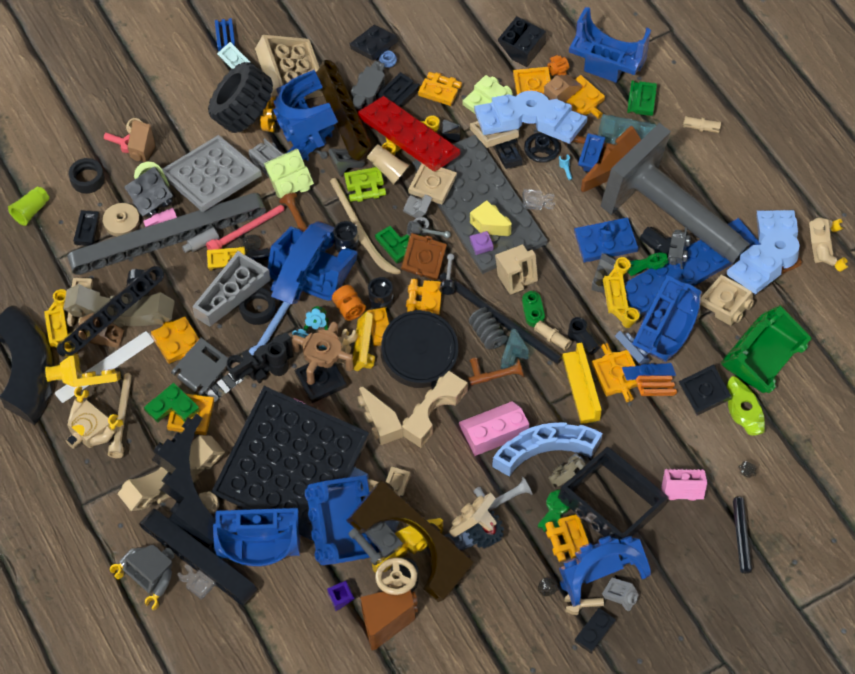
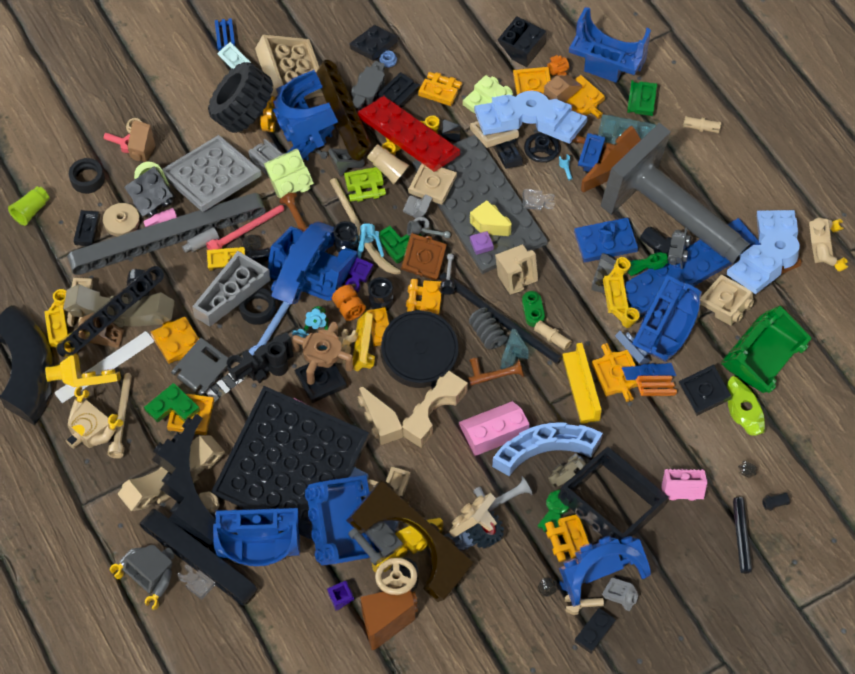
(359, 272): none -> dark purple plate
(367, 234): none -> medium azure plant
(584, 336): black piece -> none
(771, 502): none -> black pin

